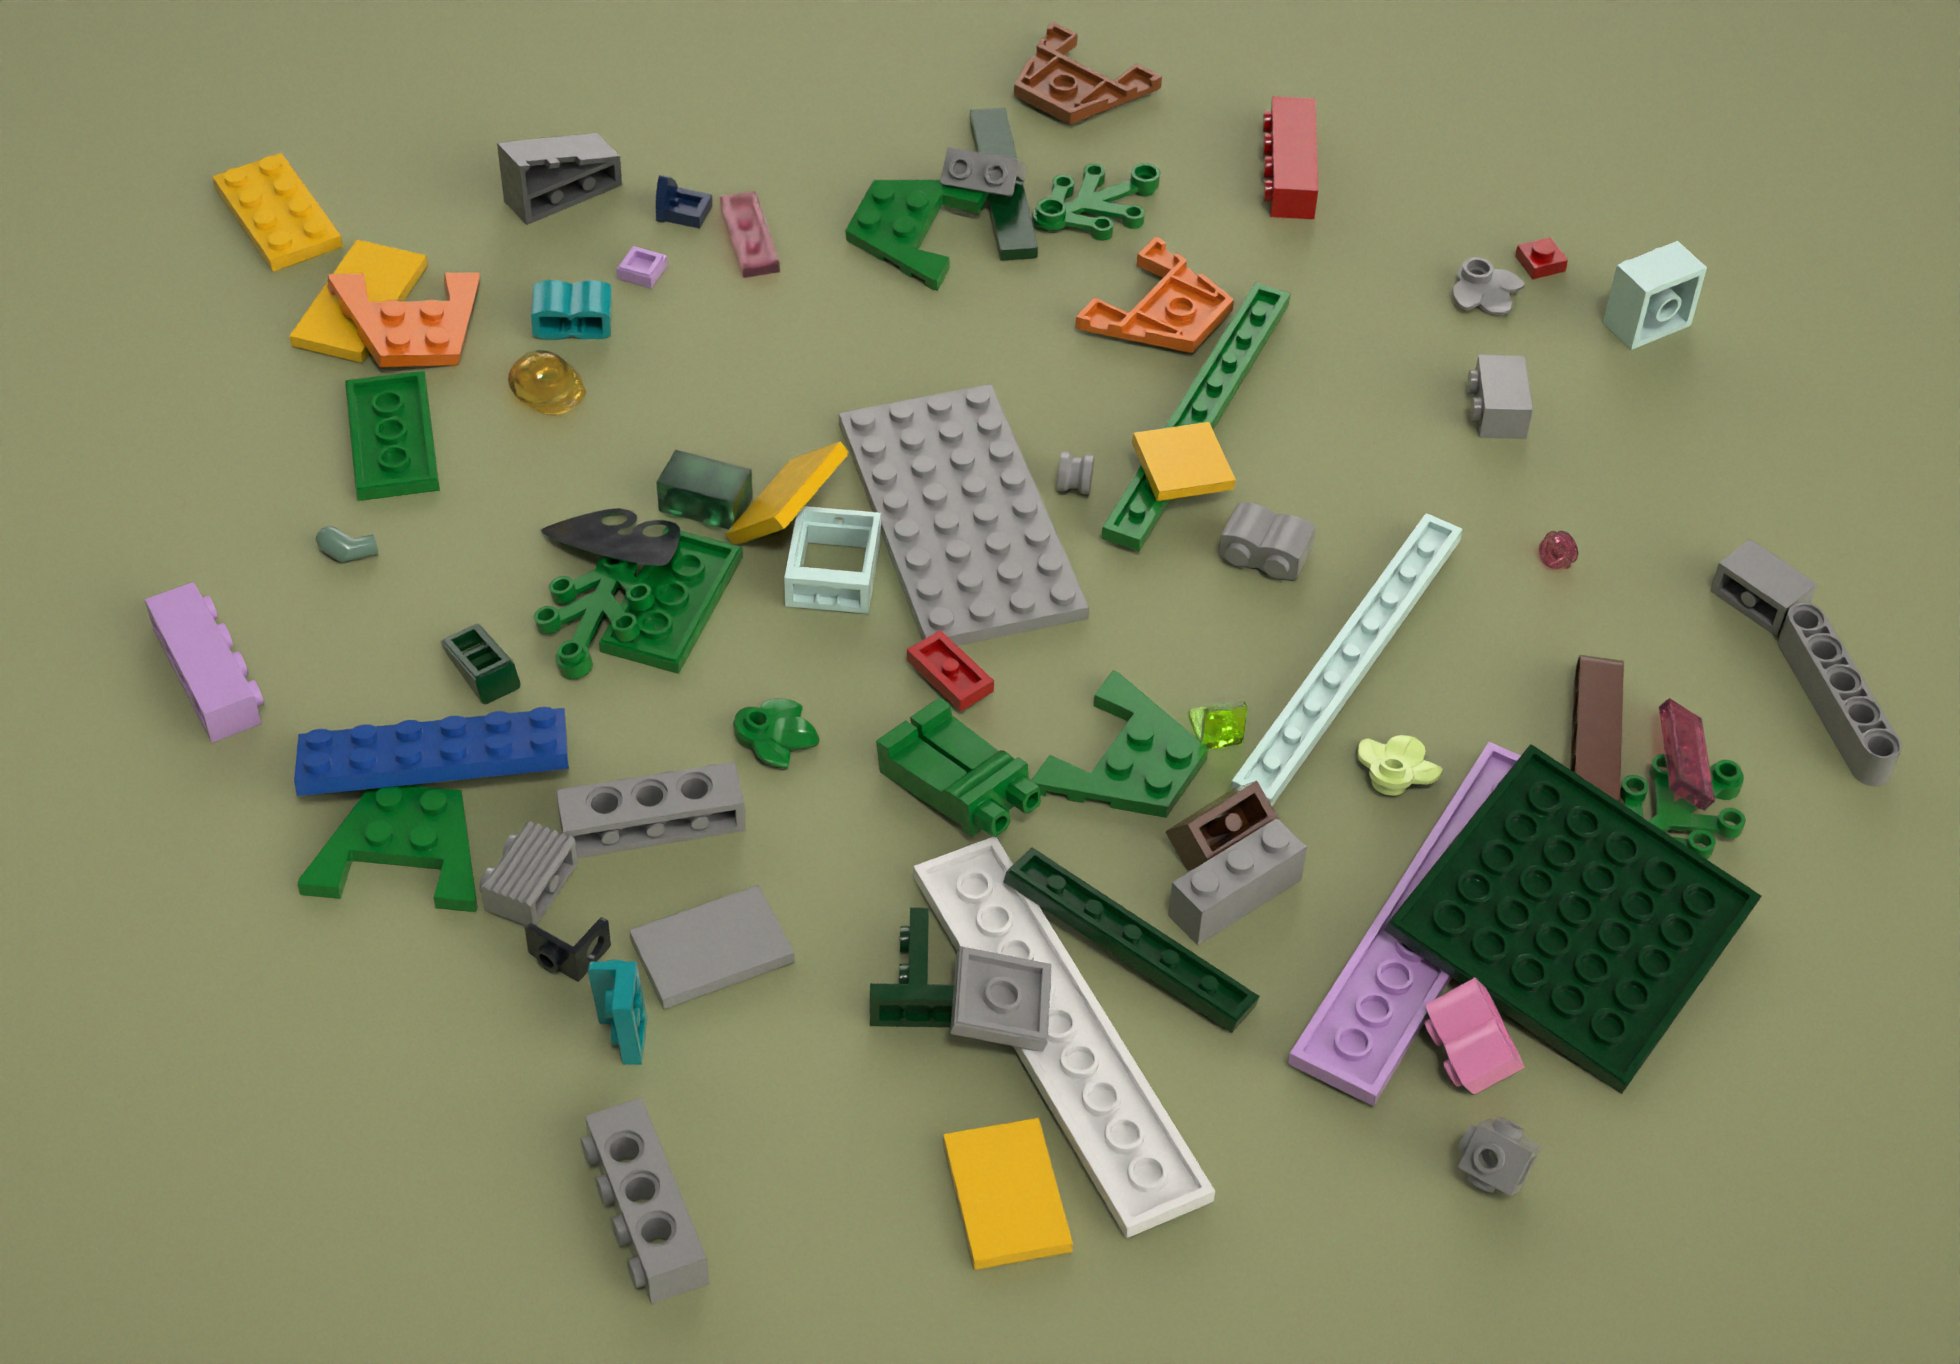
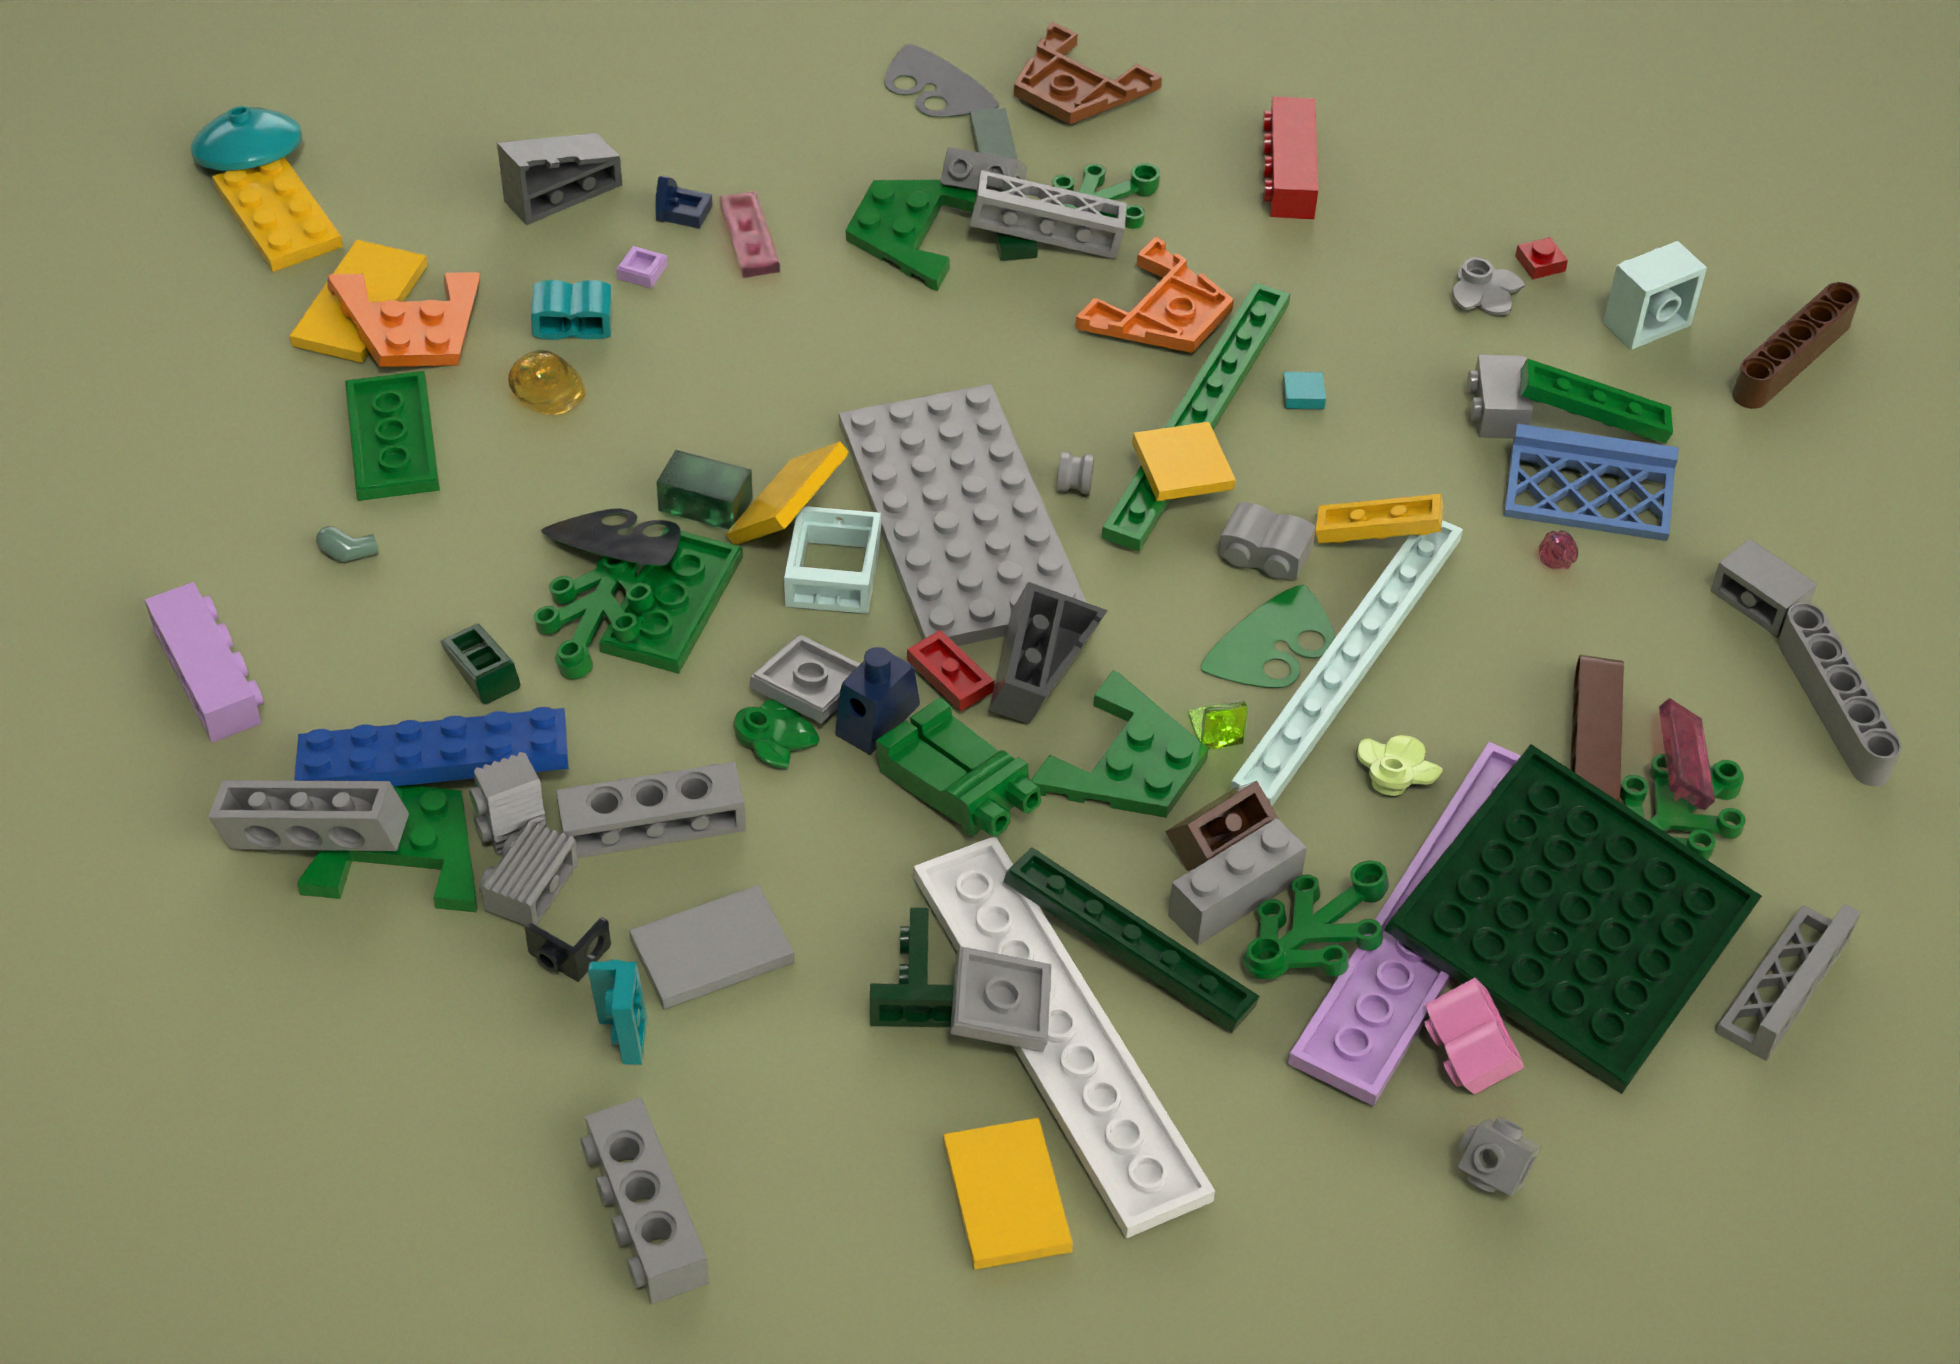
(245, 139): none -> teal dish
(309, 815): none -> light grey brick
(506, 798): none -> light grey brick
(804, 678): none -> light grey tile
(876, 699): none -> dark blue torso
(951, 83): none -> piece
(1038, 649): none -> dark grey wedge
(1048, 218): none -> light grey fence
(1251, 642): none -> green piece
(1271, 957): none -> green plant
(1304, 390): none -> teal tile
(1379, 518): none -> yellow plate
(1592, 457): none -> medium blue fence
(1596, 401): none -> green plate
(1795, 345): none -> reddish brown beam
(1795, 987): none -> light grey fence

